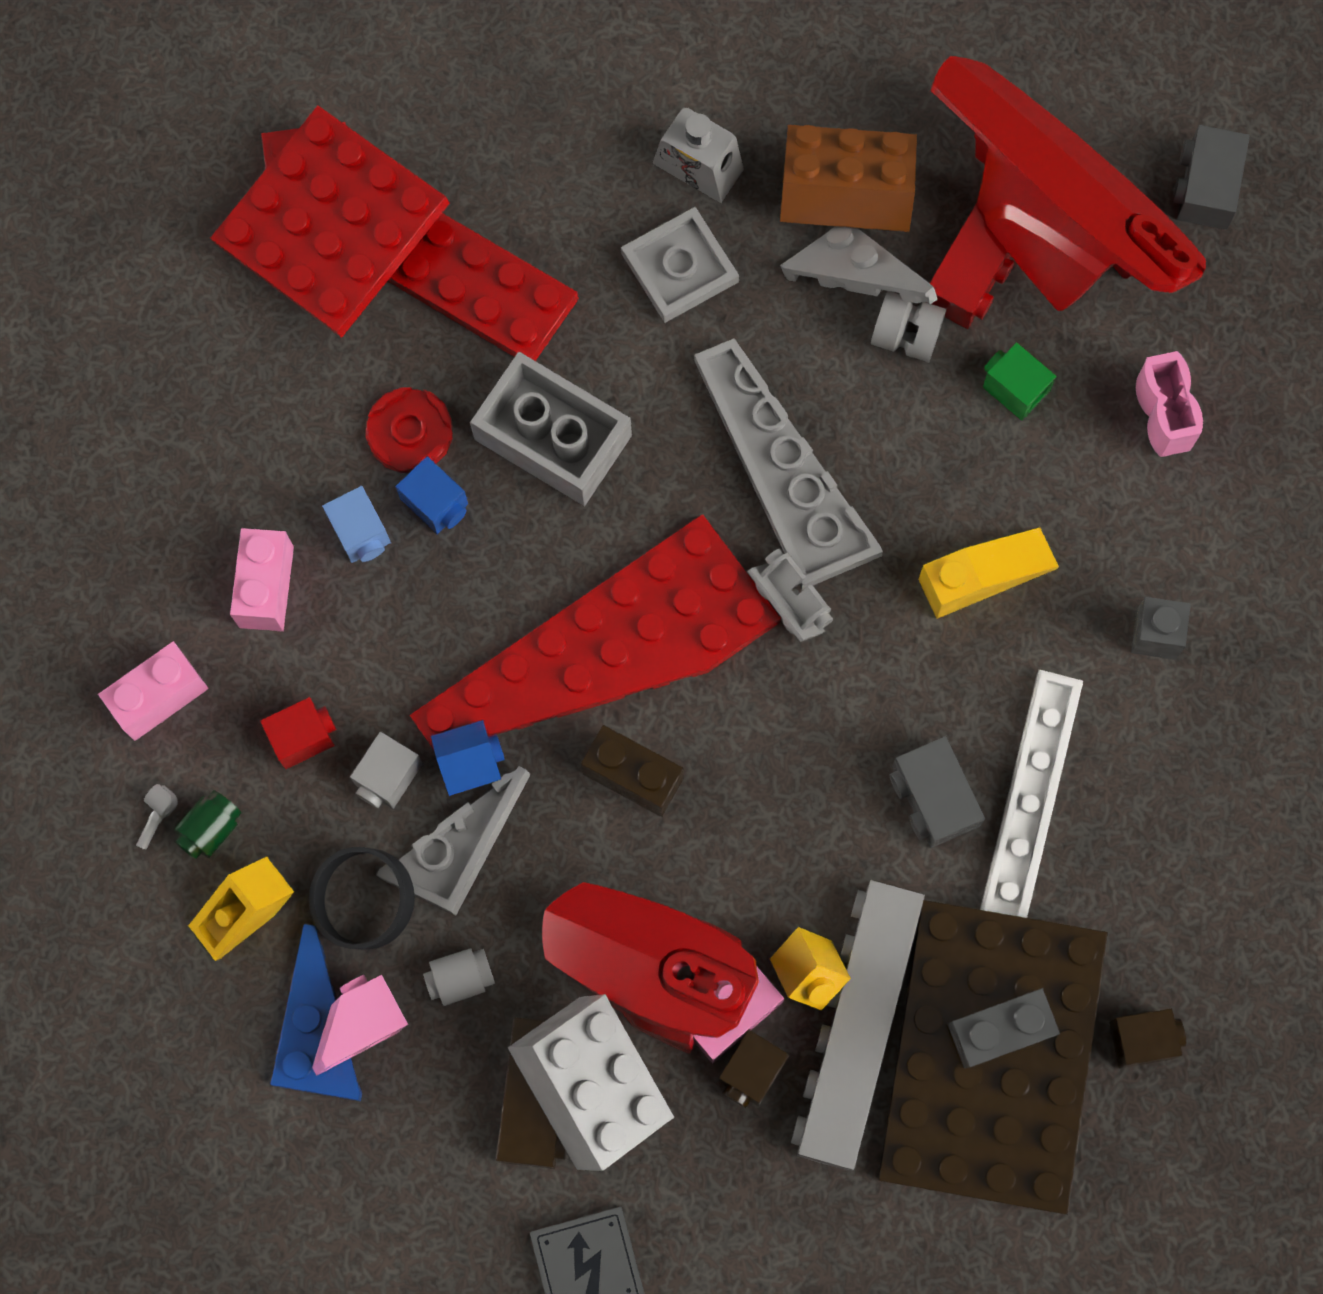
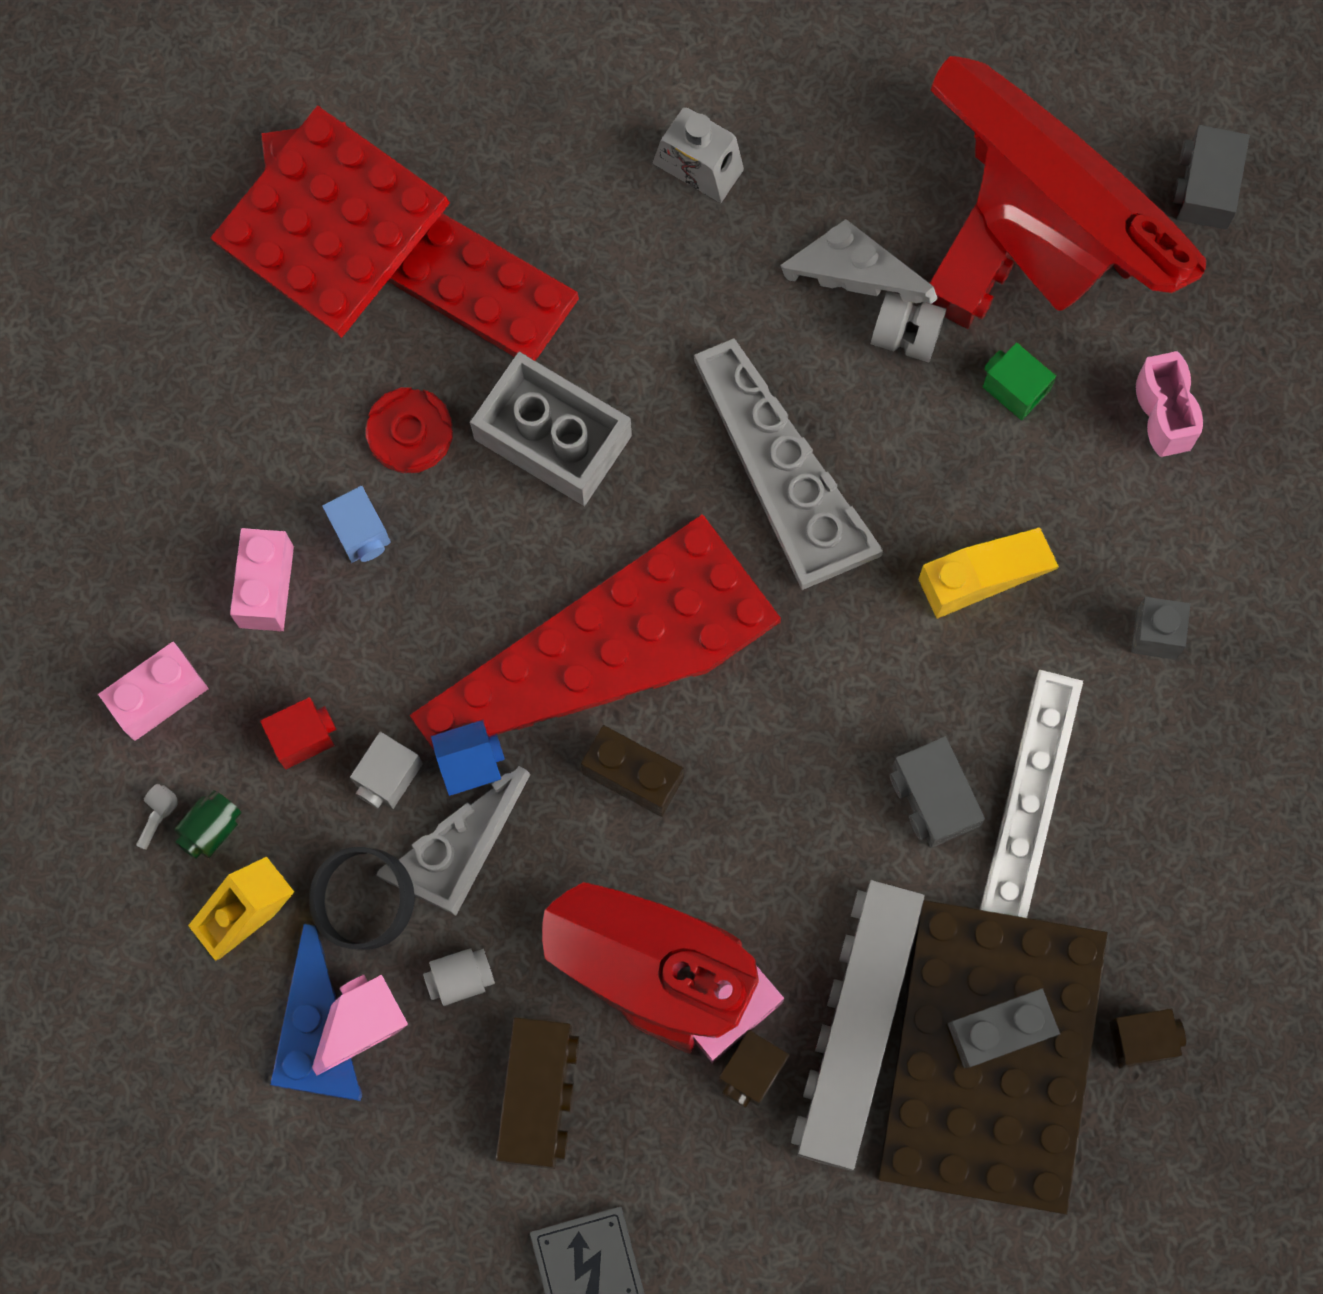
(433, 496): blue brick -> none
(591, 1083): brick -> none
(680, 264): light grey plate -> none
(801, 613): light grey hinge -> none
(809, 968): yellow brick -> none
(849, 178): dark orange brick -> none

